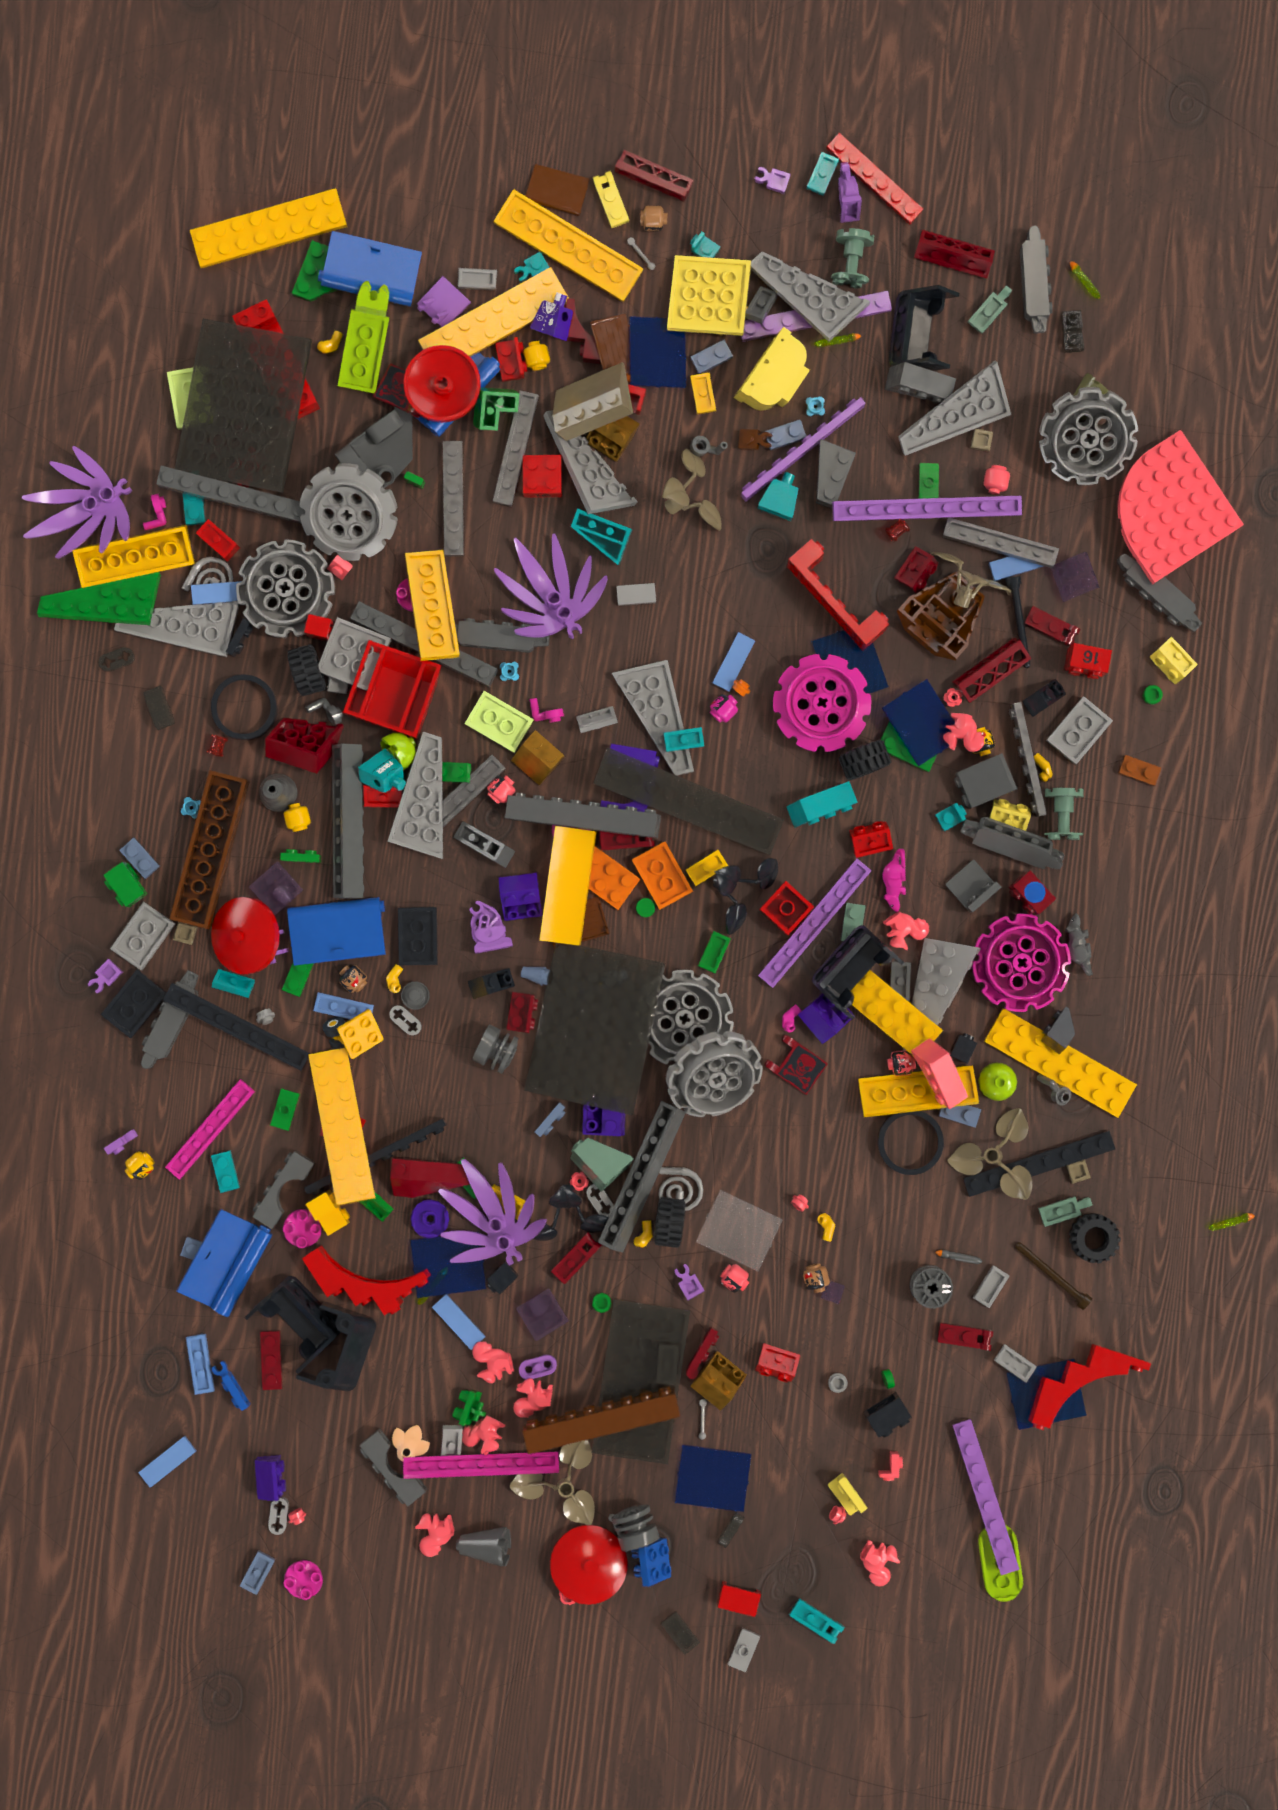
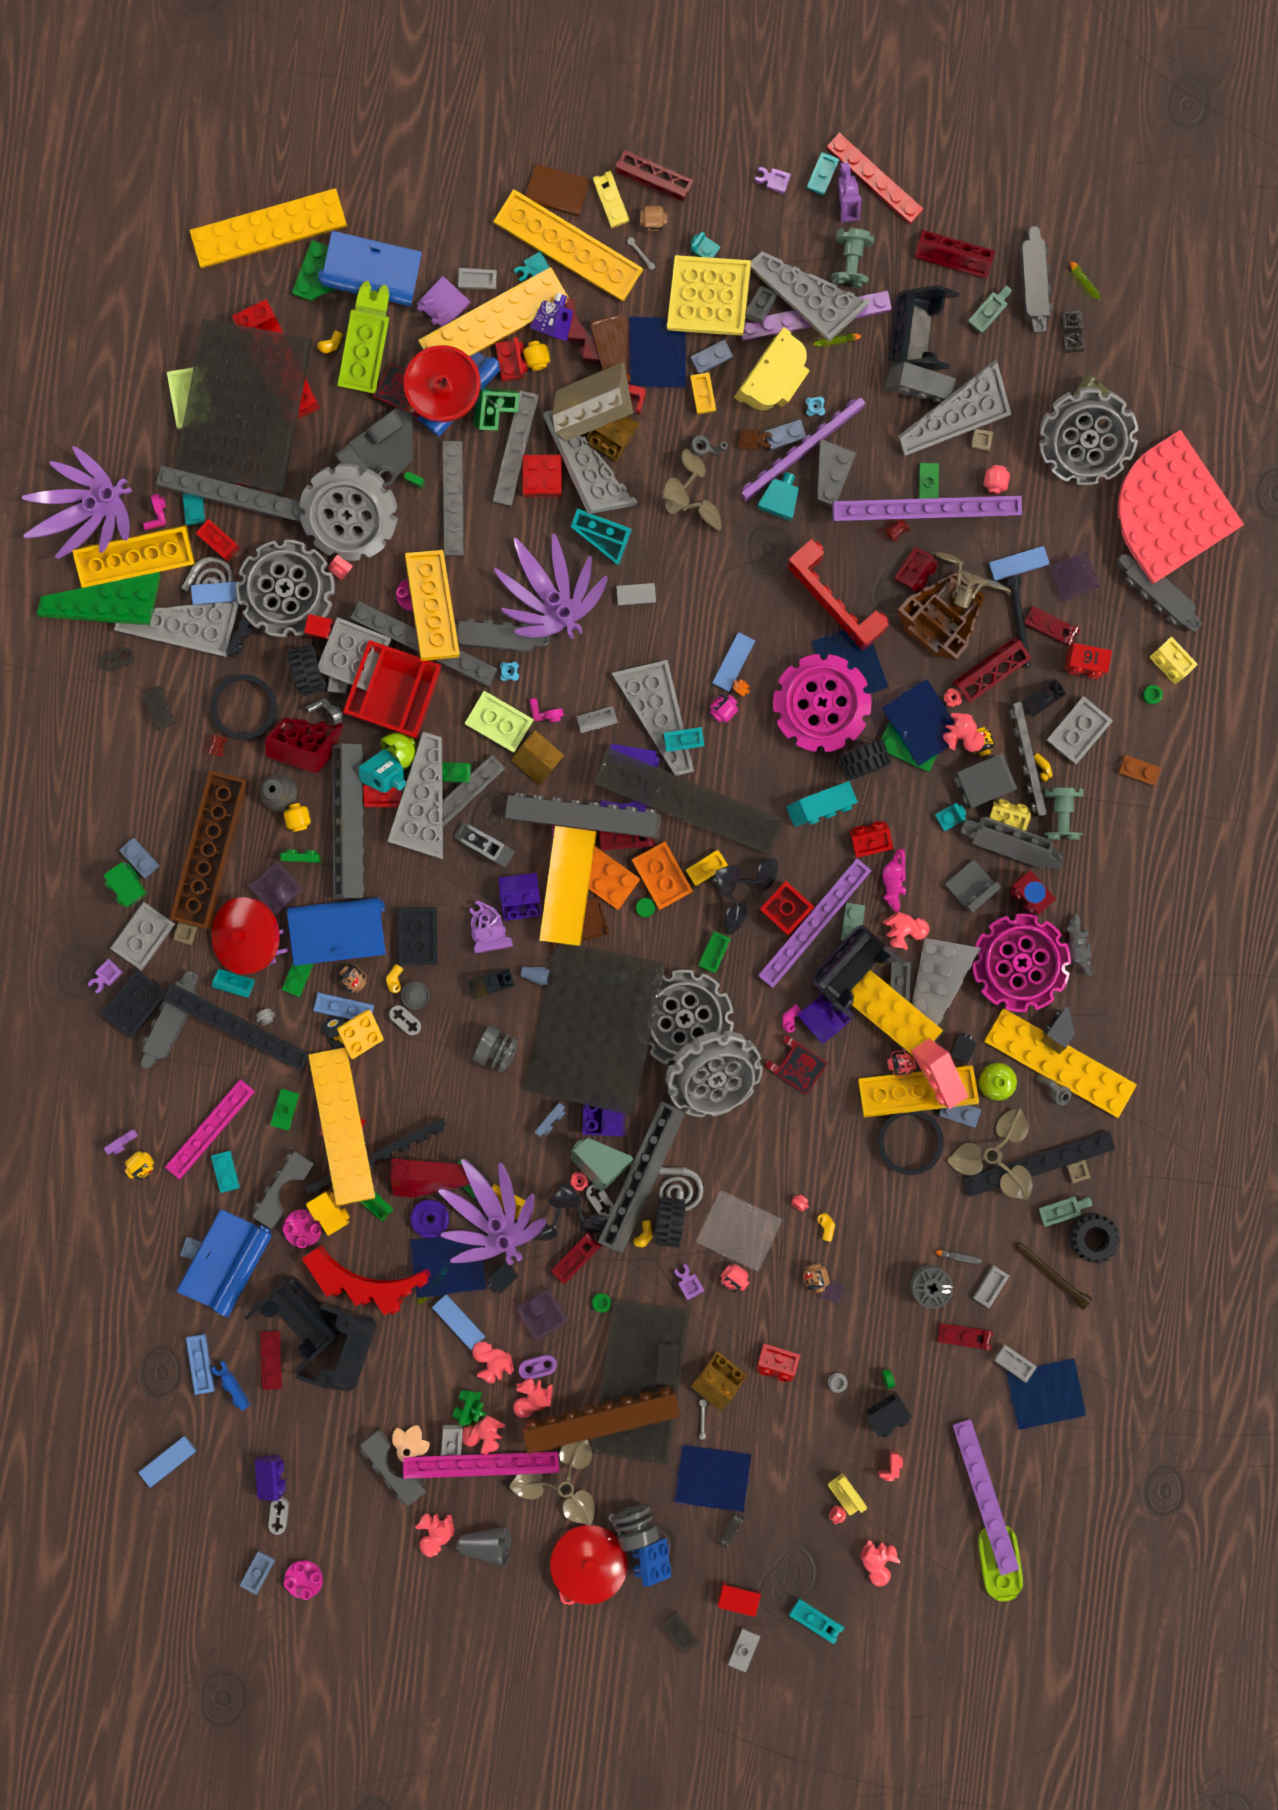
(186, 807): medium azure plate -> none
(296, 1516): coral plate -> none
(500, 789): coral head -> none
(521, 1012): dark red bracket -> none
(701, 1354): dark red plate -> none
(1000, 542): flat silver plate -> none
(1100, 1363): red arch -> none
(1231, 1222): clear neon green piece -> none

